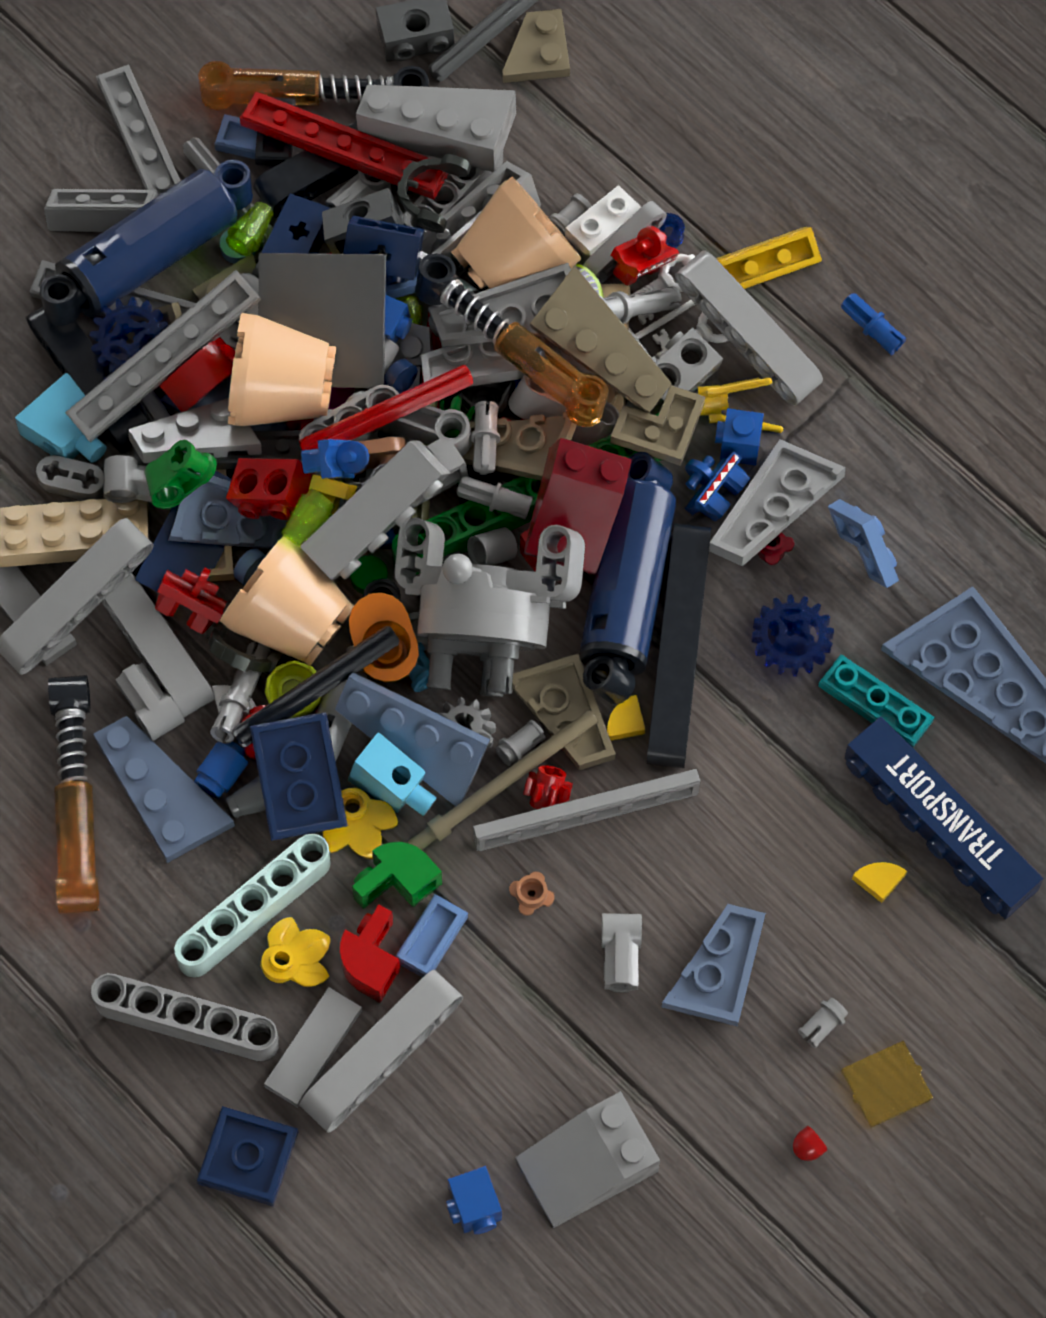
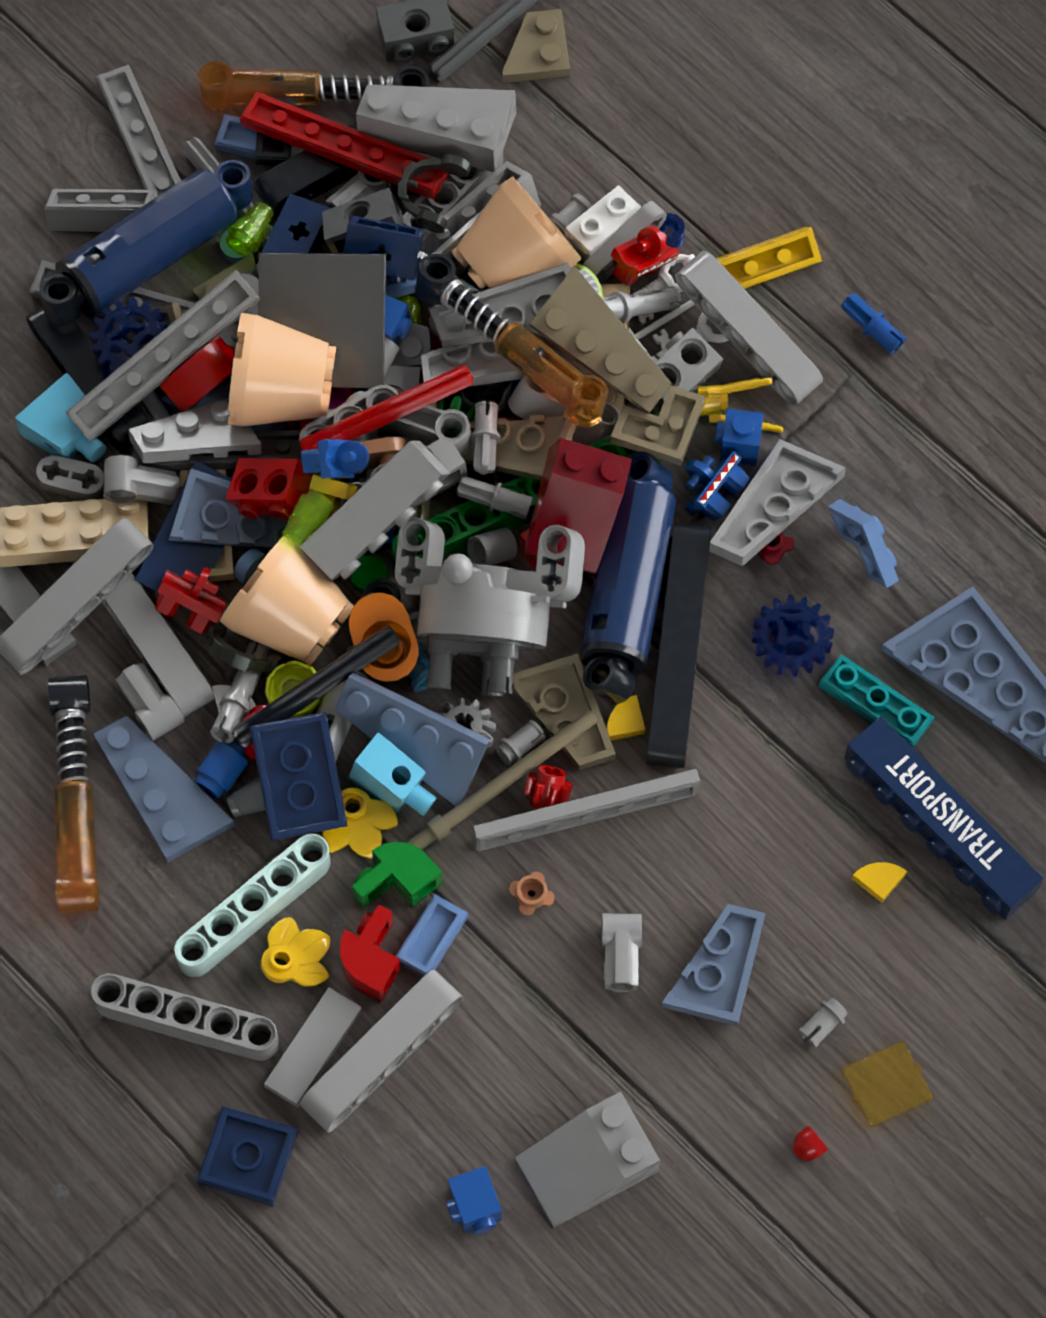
(175, 474): green piece -> none
(401, 375): dark blue tile -> none

